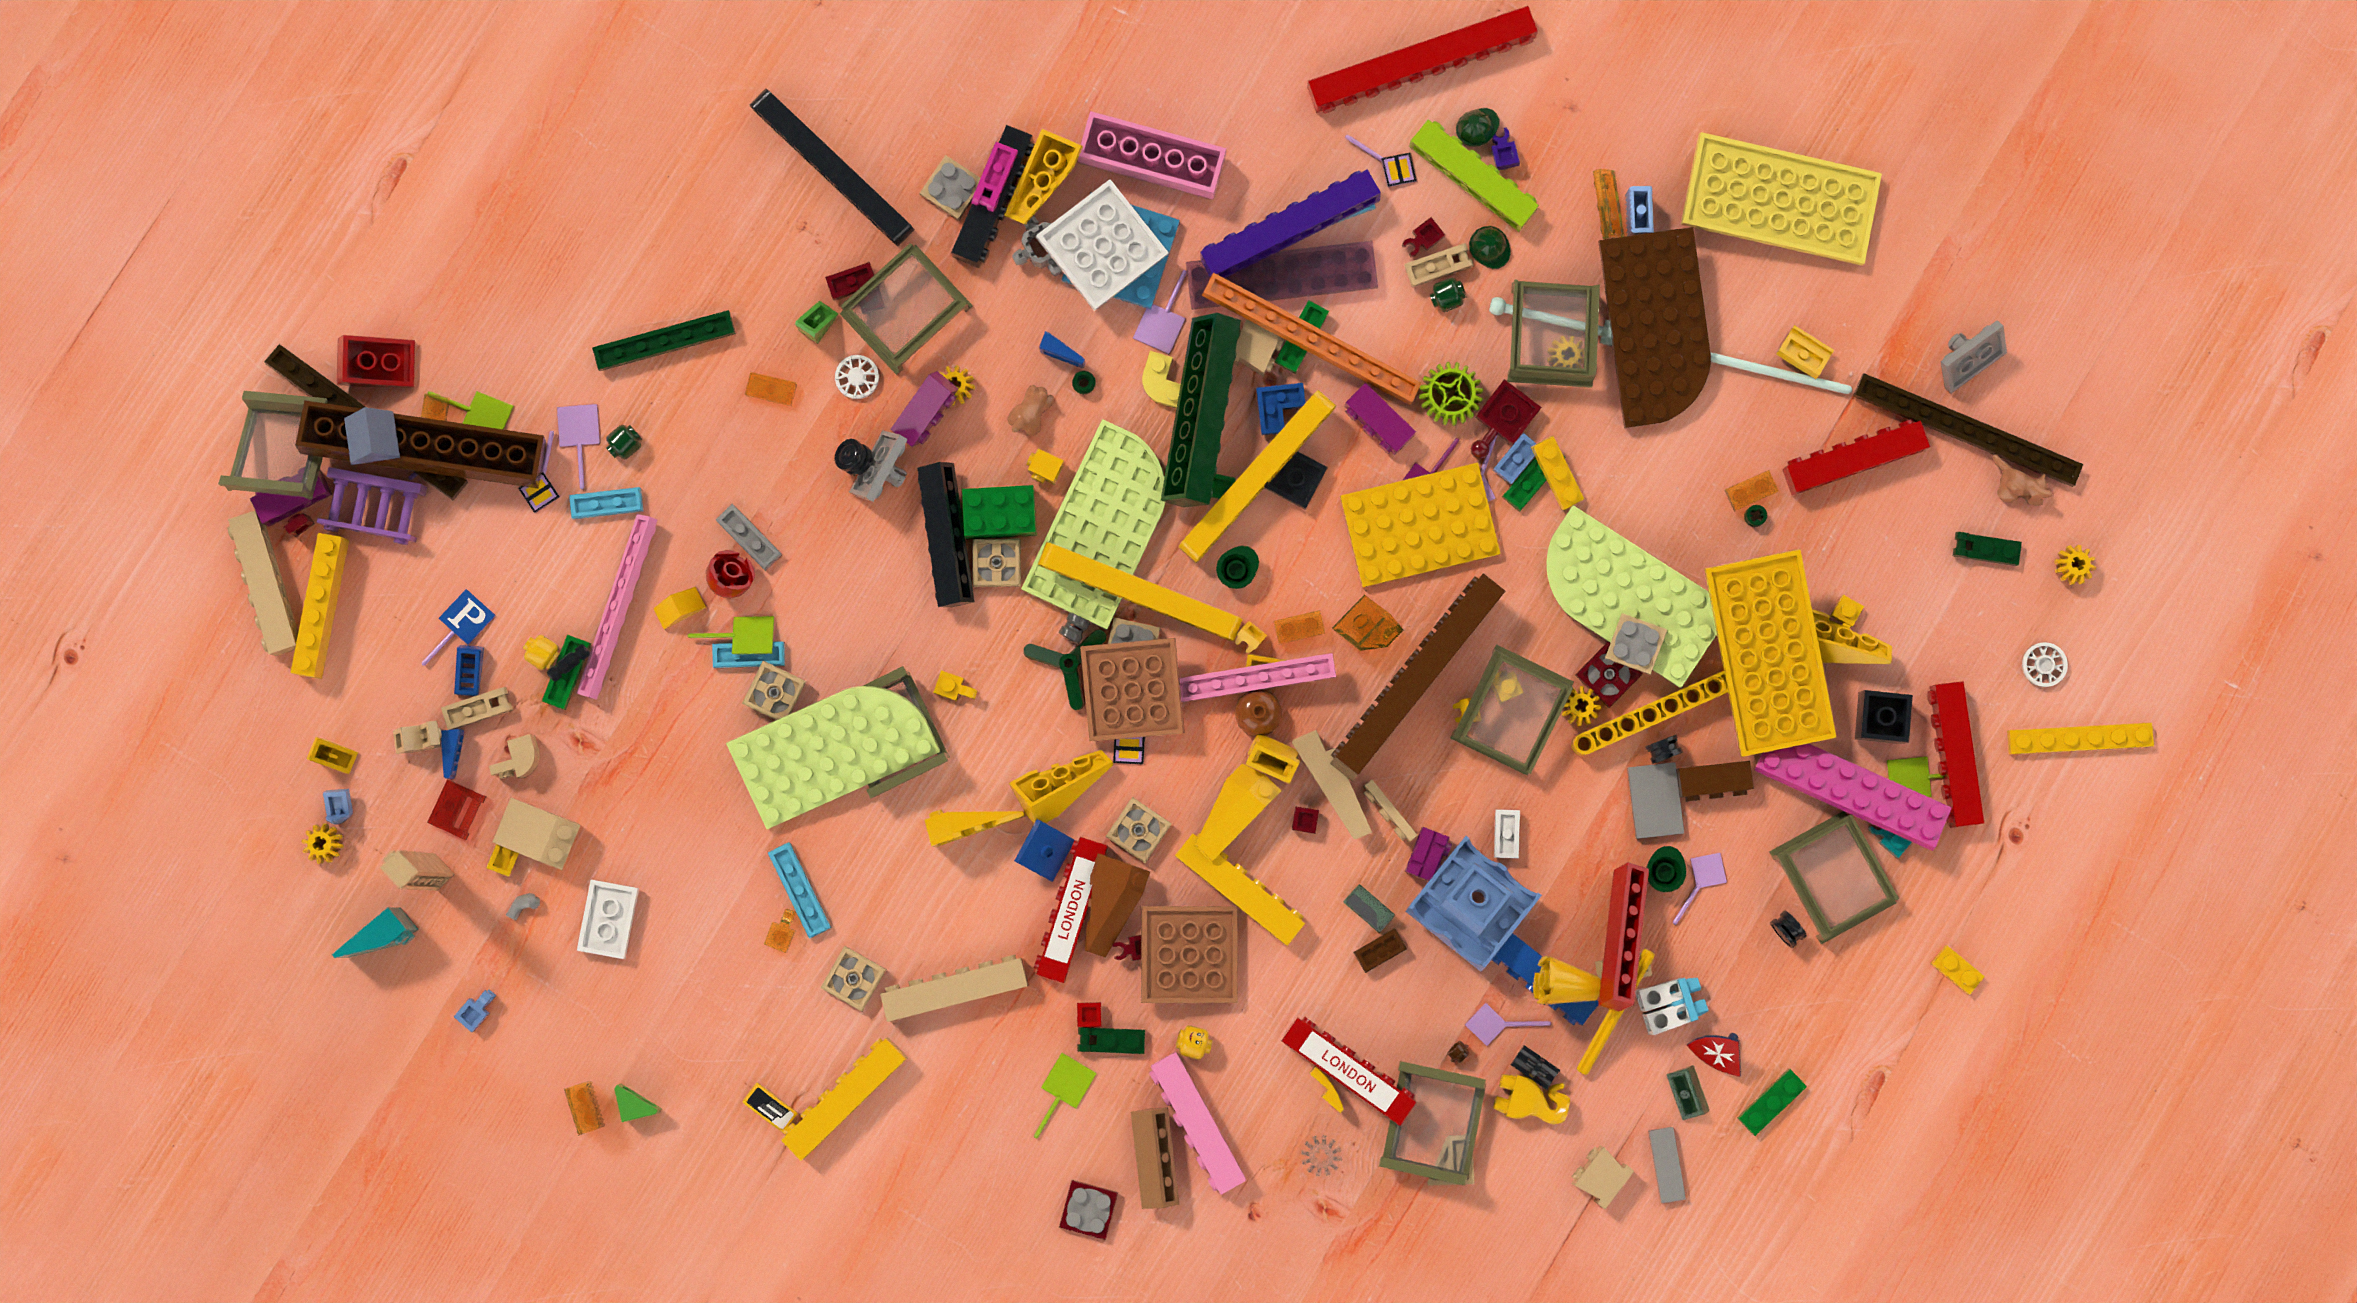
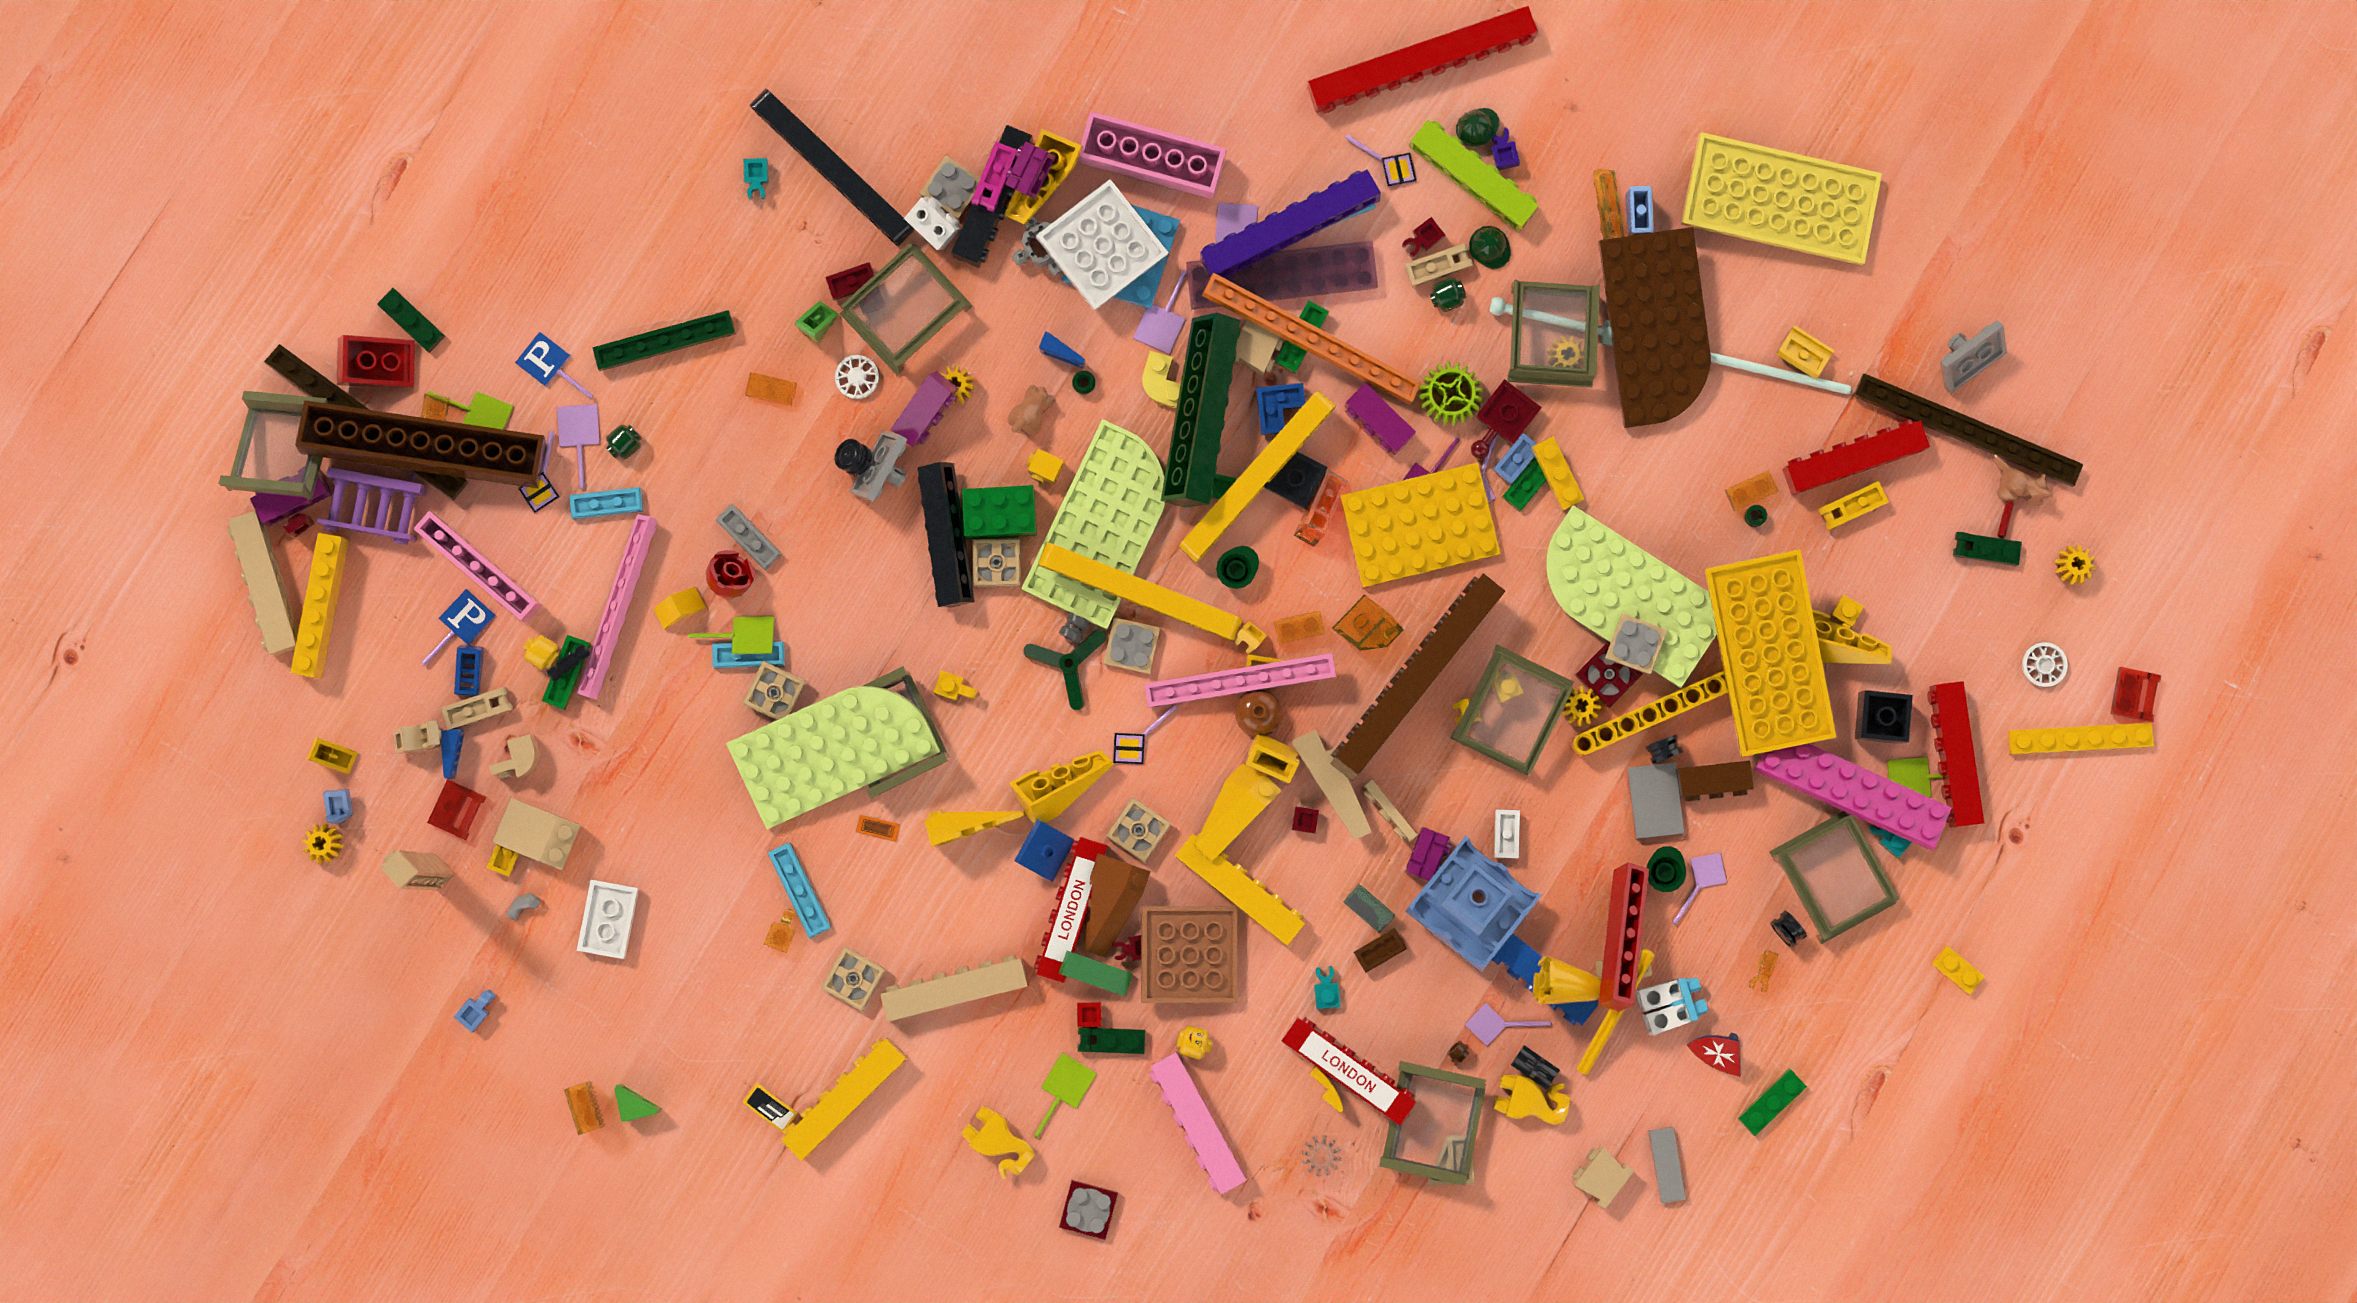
(371, 436): sand blue slope -> none
(386, 930): teal slope -> none
(411, 320): none -> dark green plate
(477, 567): none -> bright pink brick
(544, 359): none -> blue piece
(756, 174): none -> teal plate
(878, 828): none -> sticker
(933, 222): none -> white brick
(998, 1140): none -> yellow hips
(1029, 169): none -> magenta brick
(1095, 973): none -> green tile
(1132, 689): nougat plate -> none
(1154, 1158): medium nougat brick -> none
(1233, 218): none -> lavender piece
(1321, 509): none -> clear orange slope
(1326, 993): none -> teal plate
(1688, 1092): slope -> none
(1766, 964): none -> clear yellow plate
(1854, 505): none -> yellow plate
(2005, 520): none -> red piece
(2128, 693): none -> clear red plate

